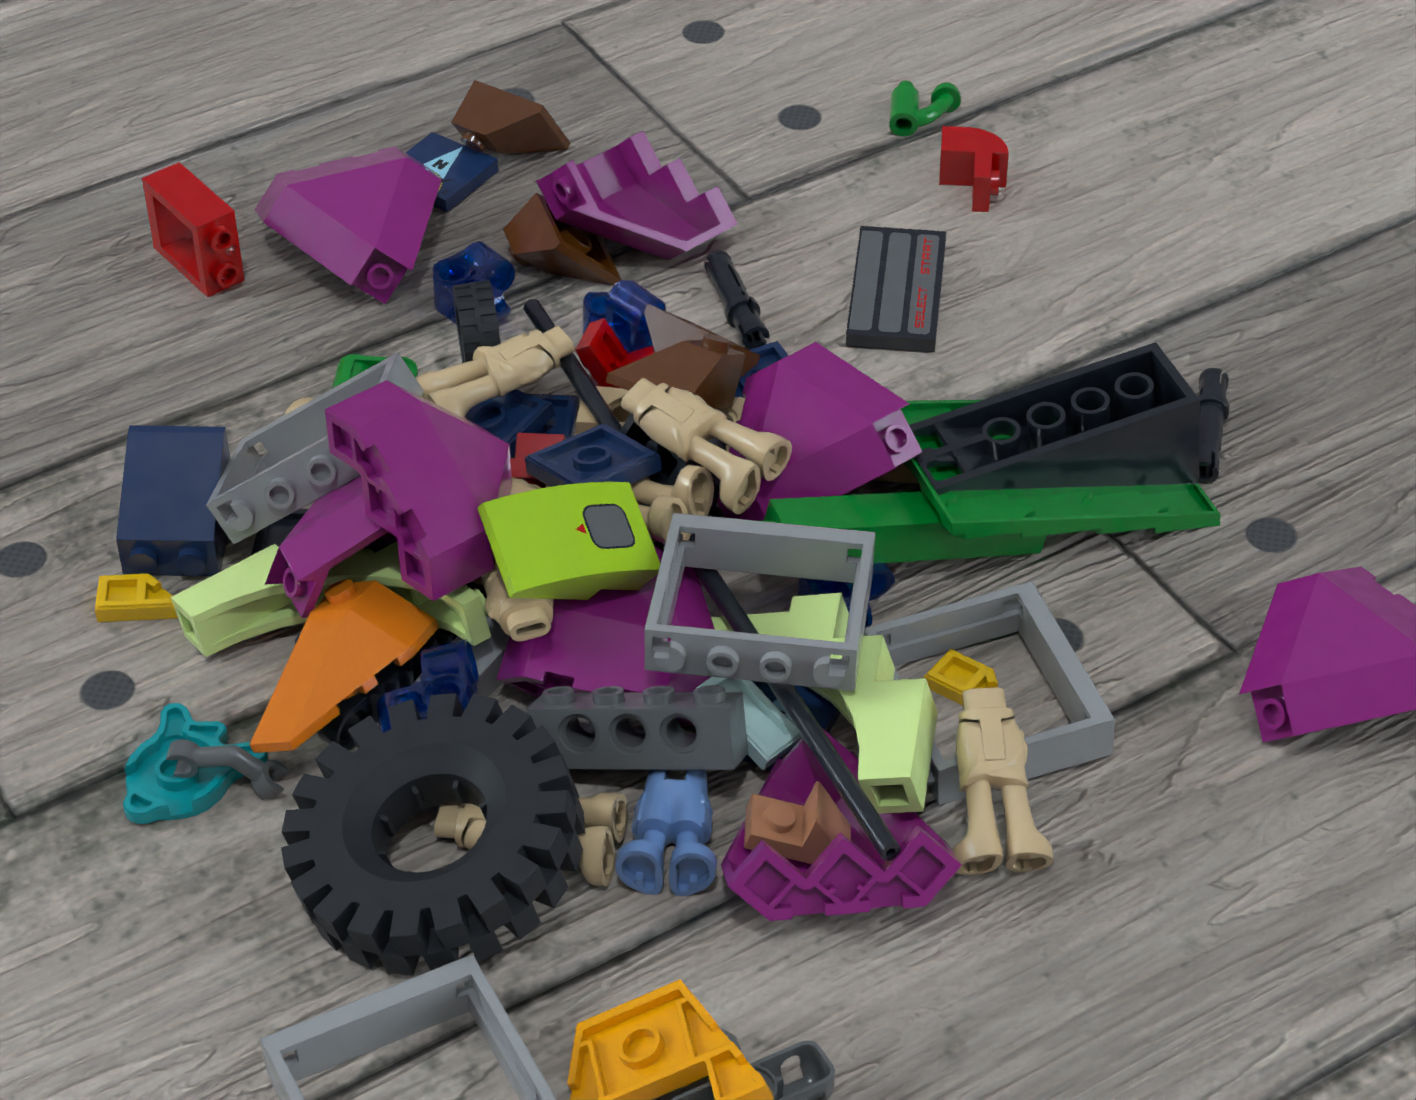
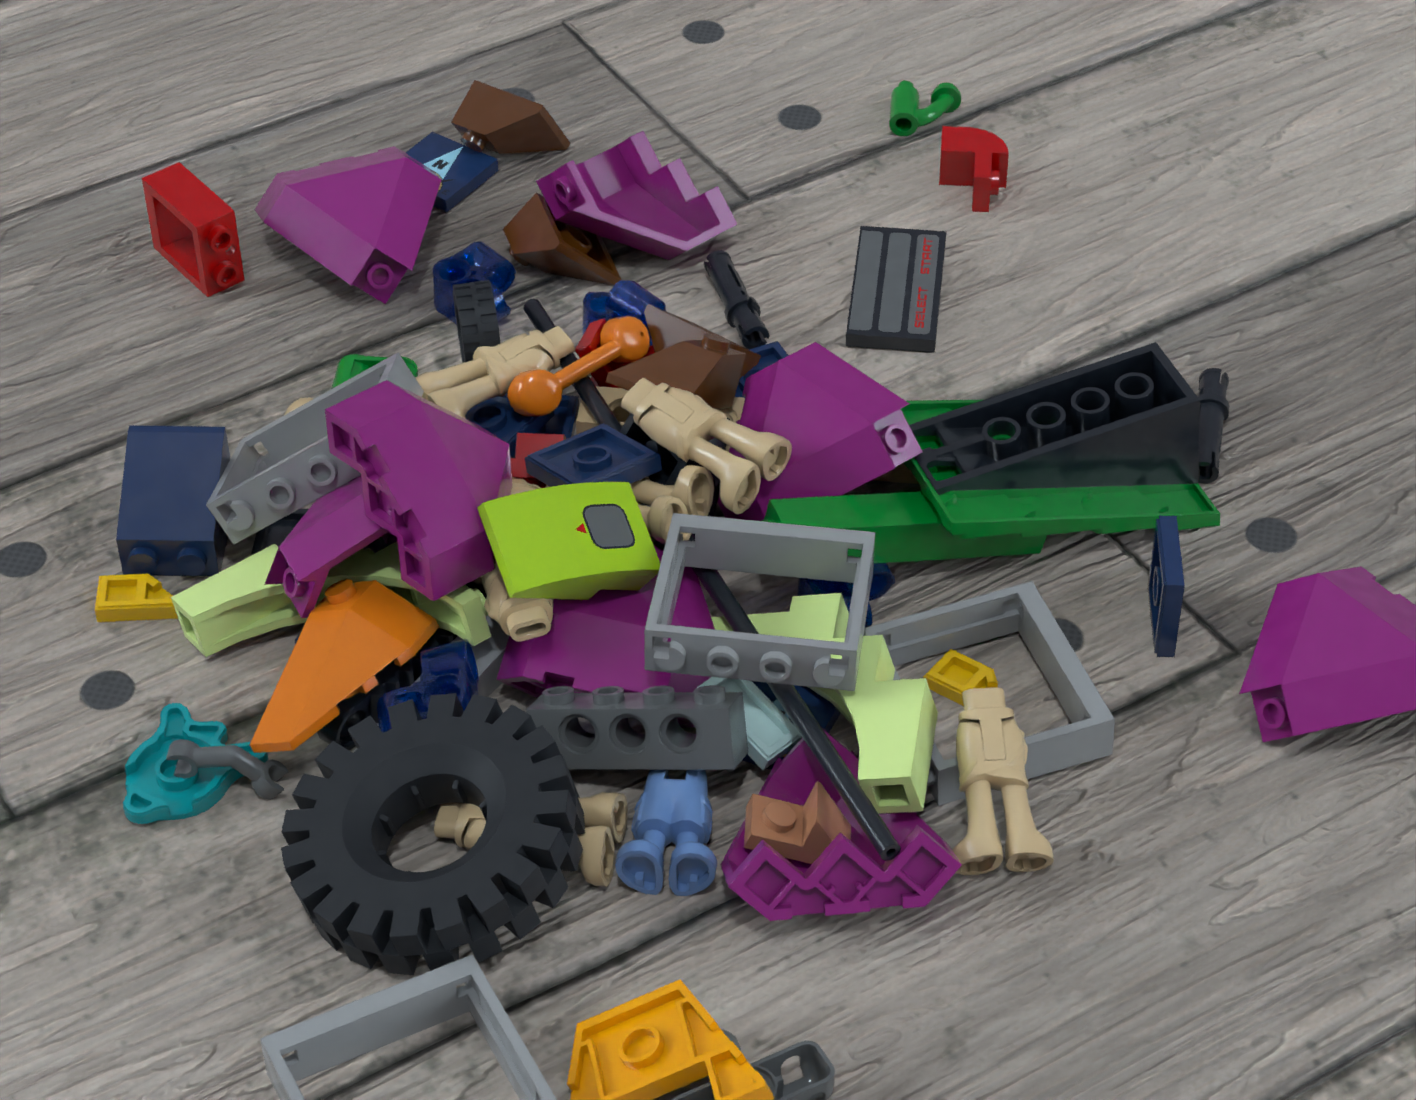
(540, 391): none -> orange piece
(1165, 586): none -> dark blue tile

